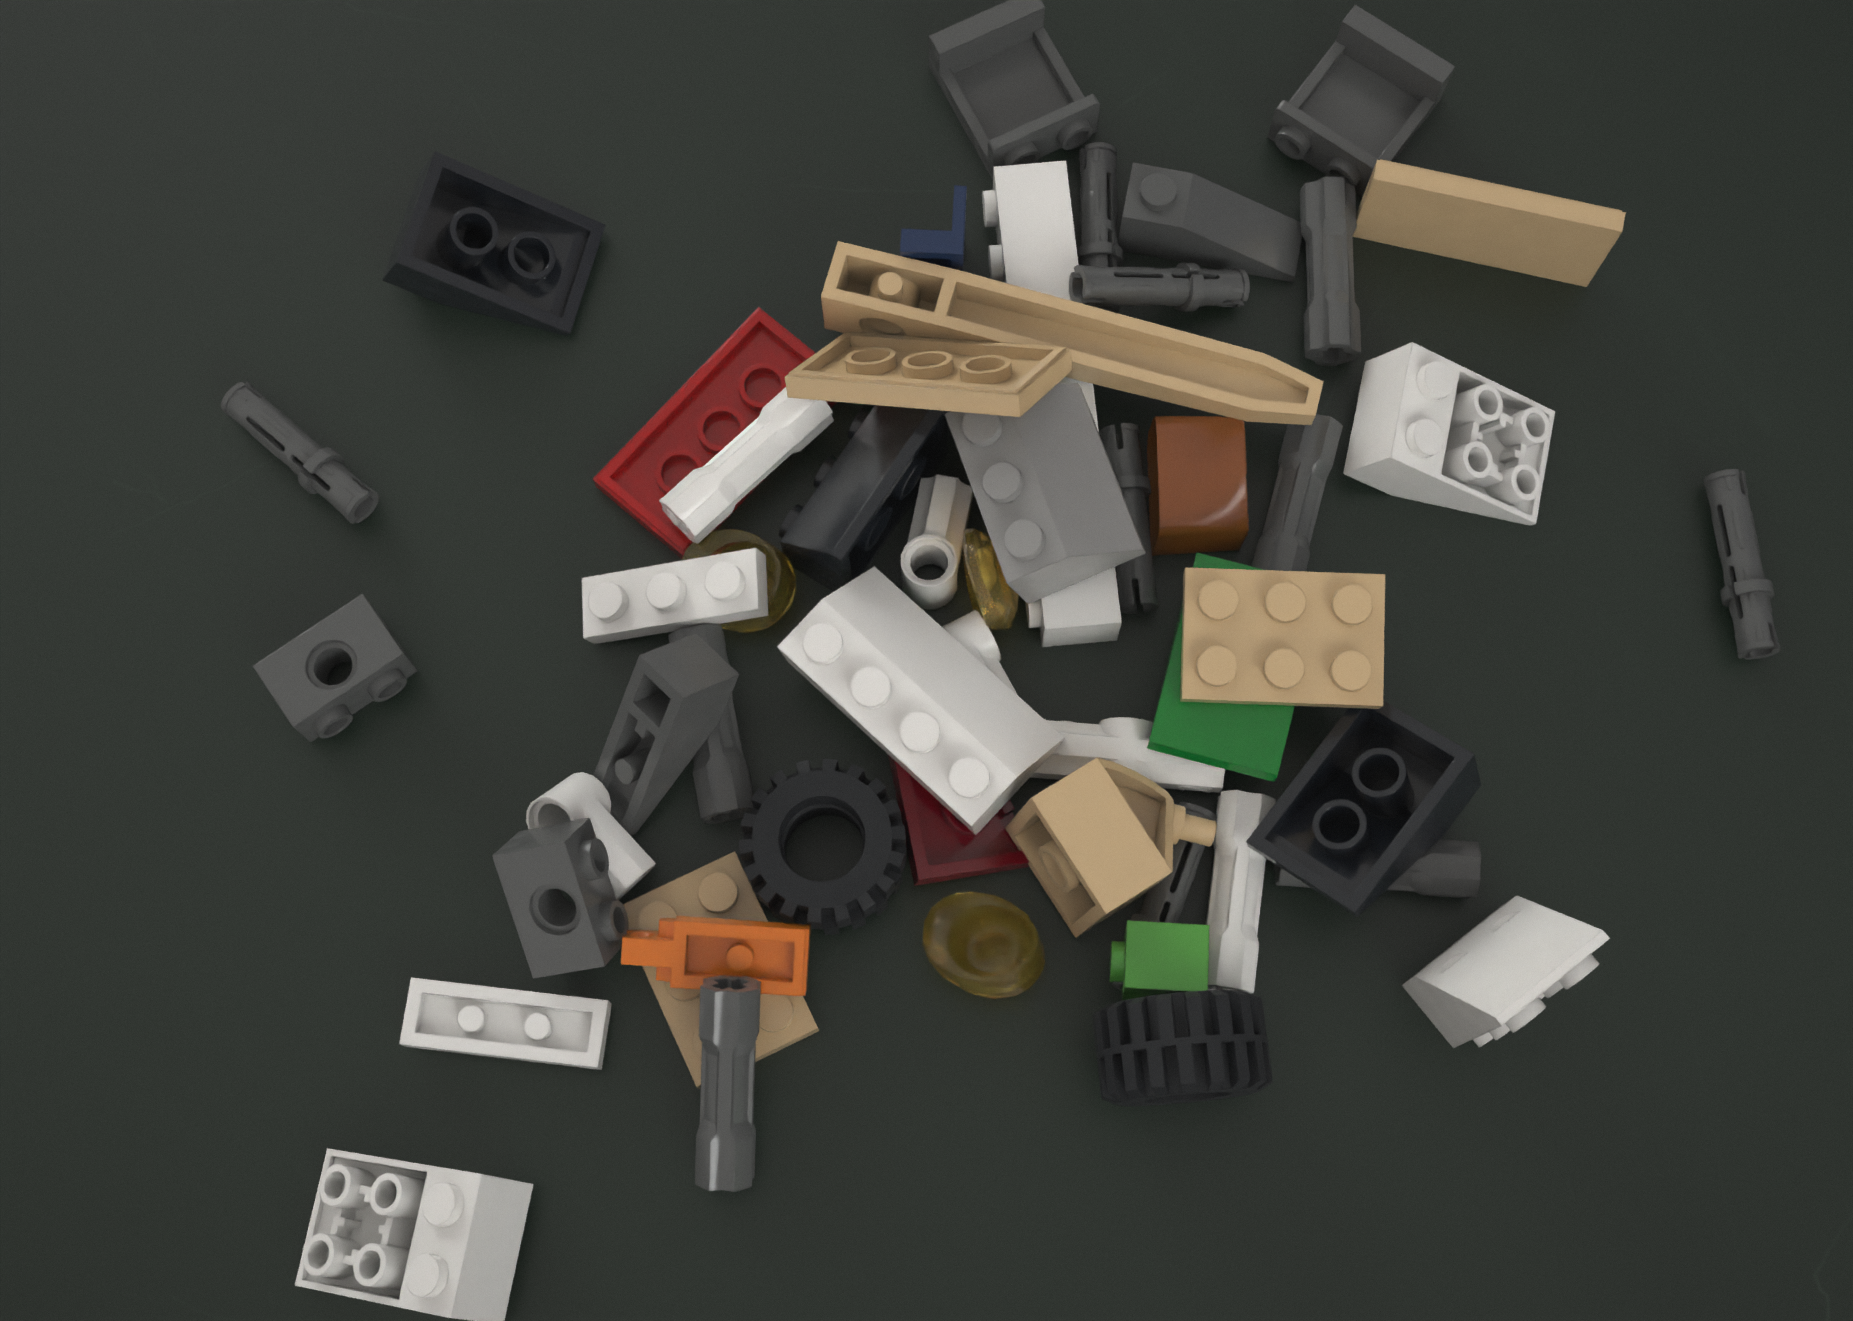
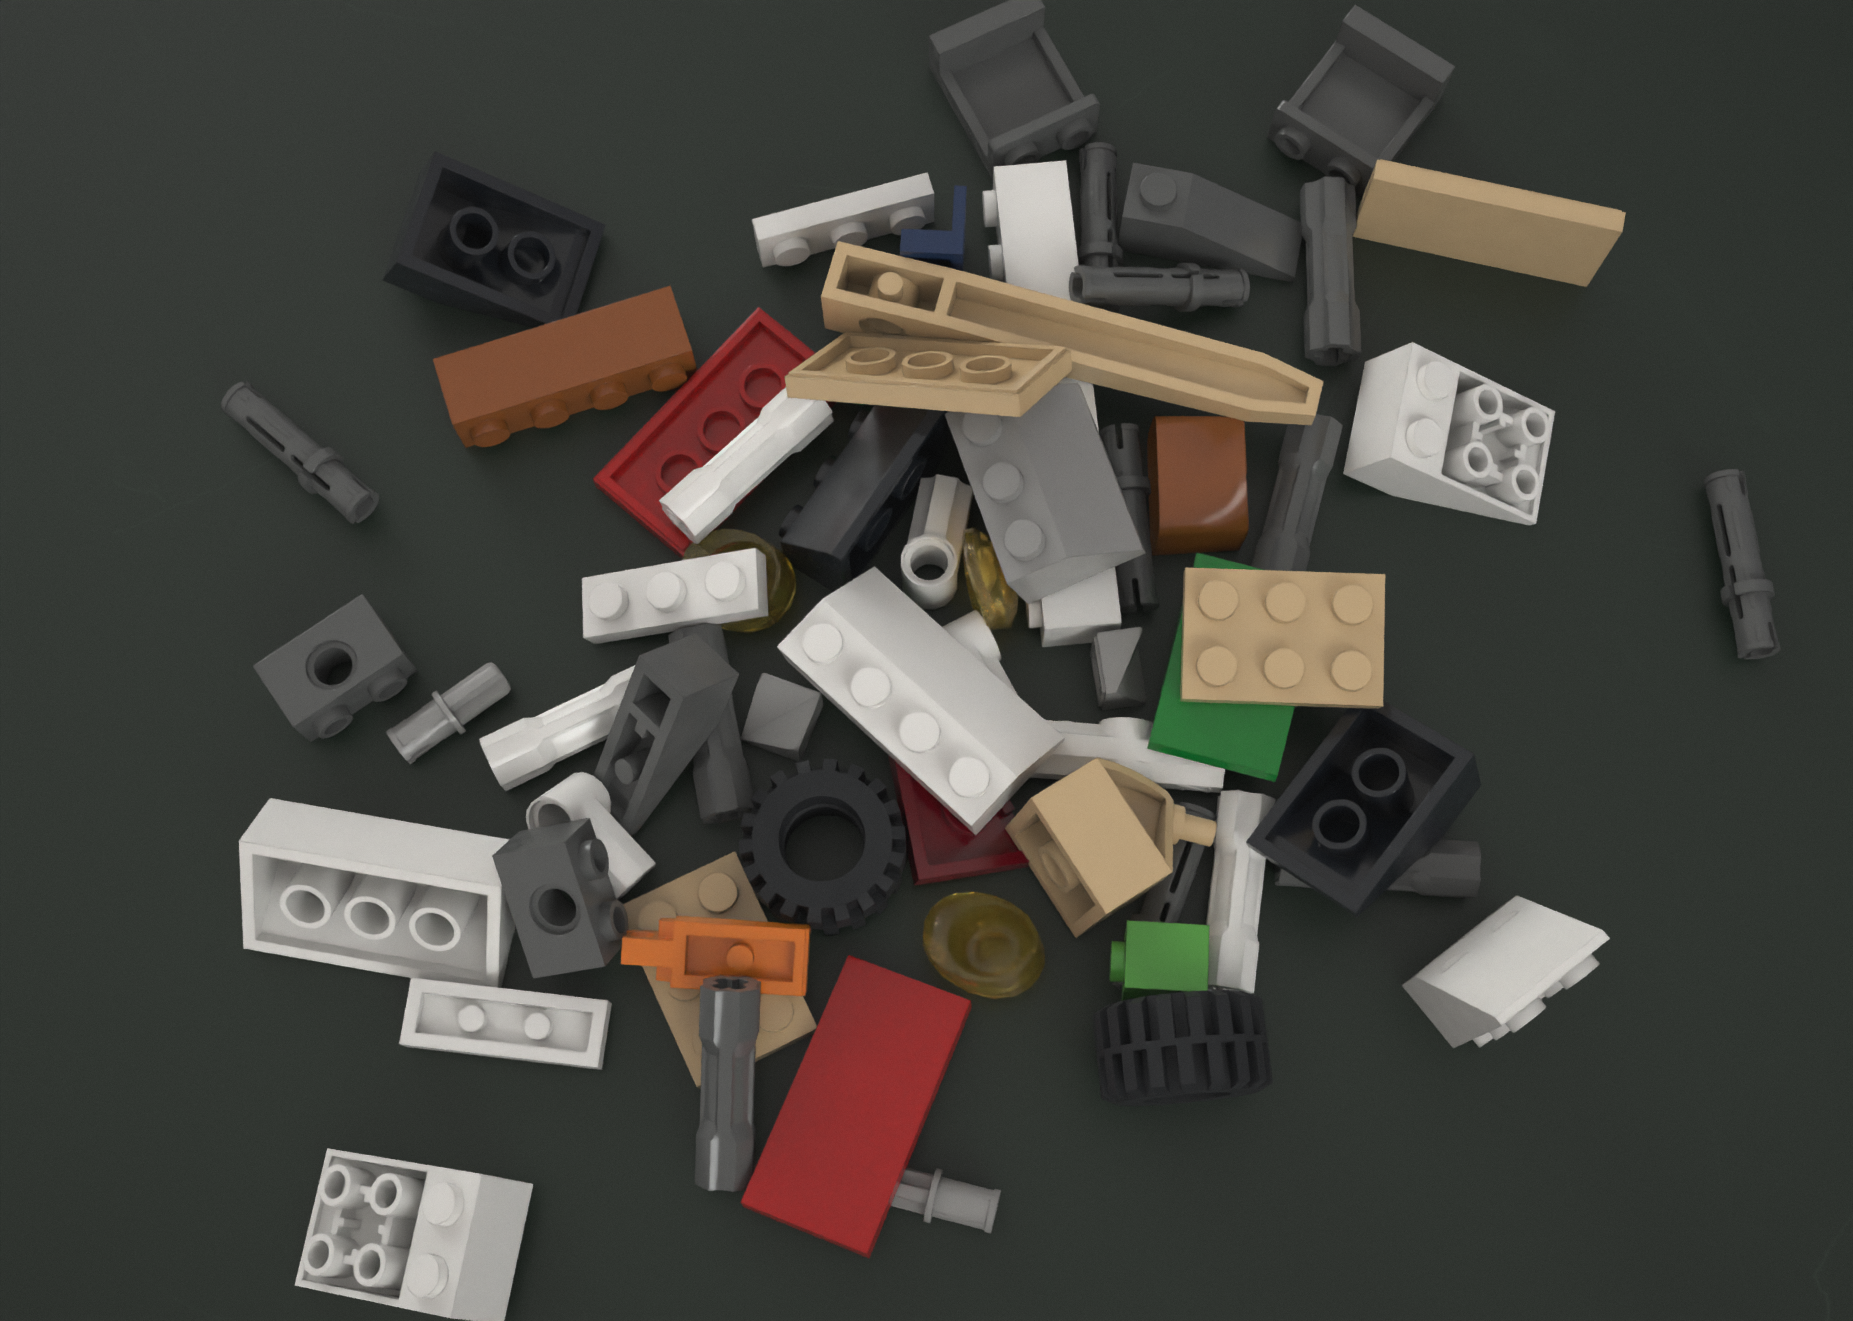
(374, 894): none -> white slope
(449, 712): none -> light grey axle
(539, 742): none -> white axle
(566, 368): none -> dark orange brick
(782, 717): none -> light grey slope
(851, 218): none -> white plate
(857, 1106): none -> red tile
(947, 1199): none -> light grey axle
(1118, 668): none -> light grey slope

